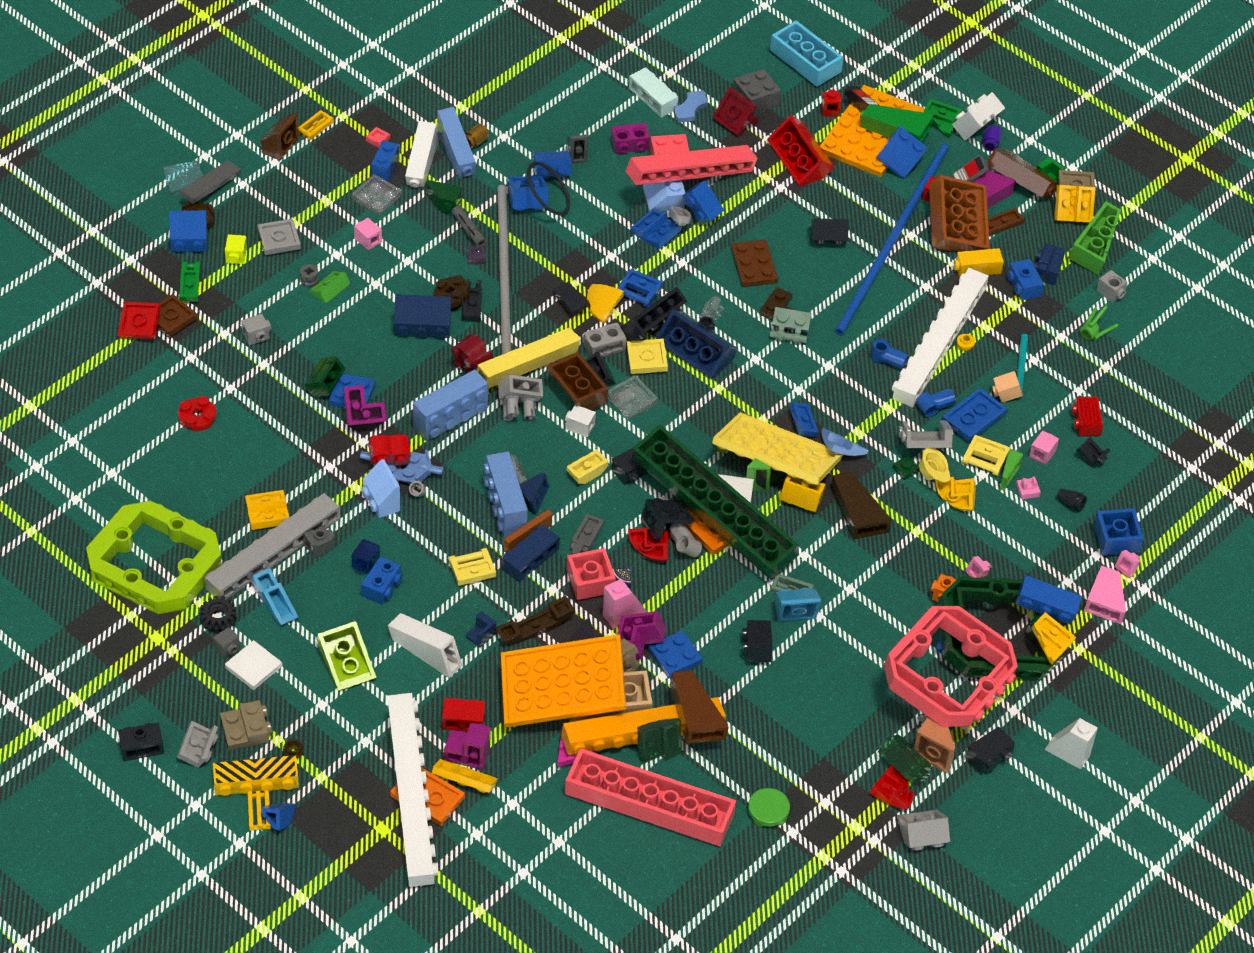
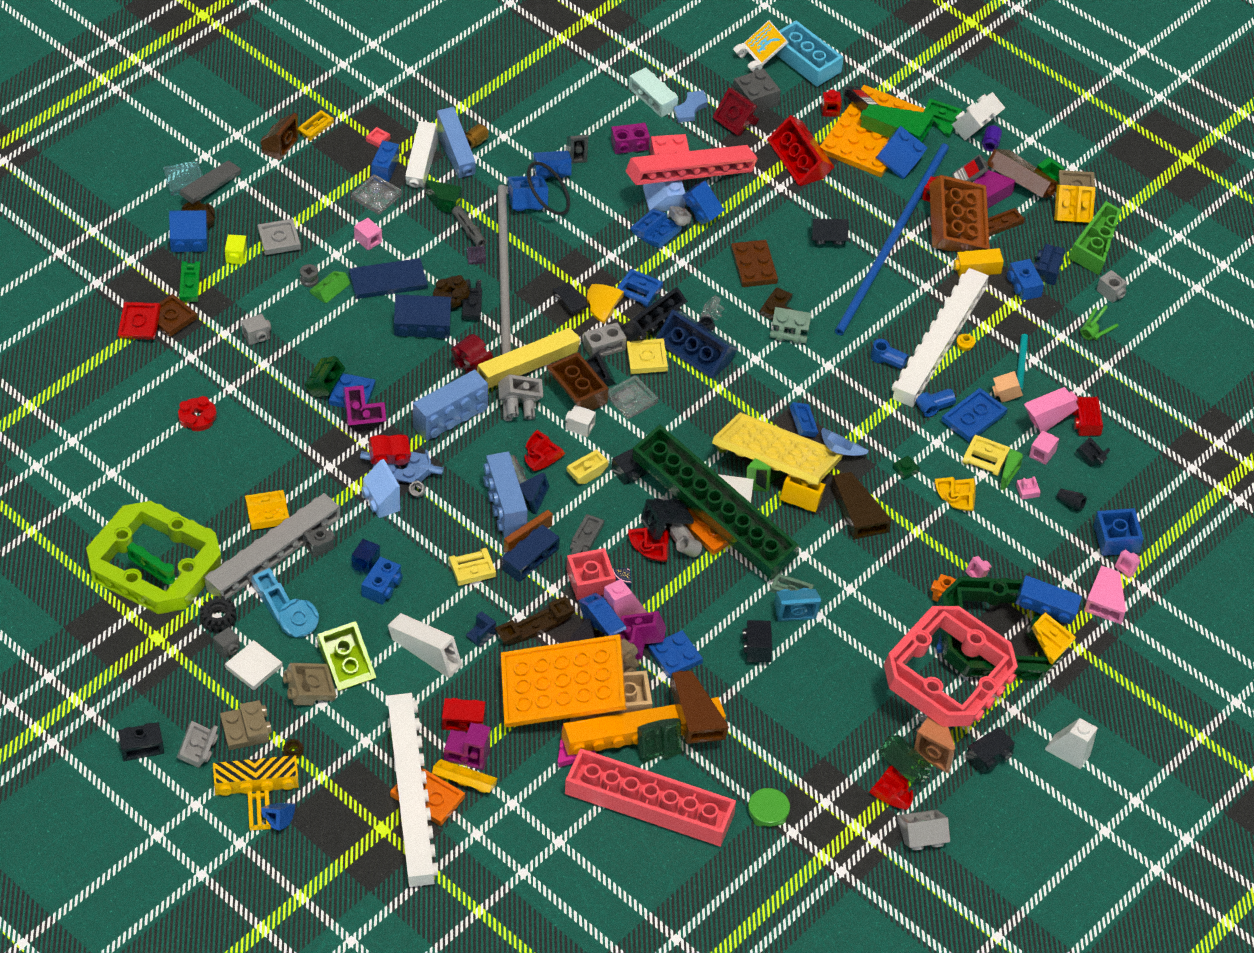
(151, 563): none -> green plate
(298, 618): none -> dark azure tile
(309, 683): none -> dark tan plate
(388, 278): none -> dark blue tile
(541, 451): none -> red brick
(601, 615): none -> blue slope
(762, 45): none -> flag
(926, 439): light grey panel -> none
(934, 465): light yellow piece -> none
(1051, 408): none -> bright pink slope

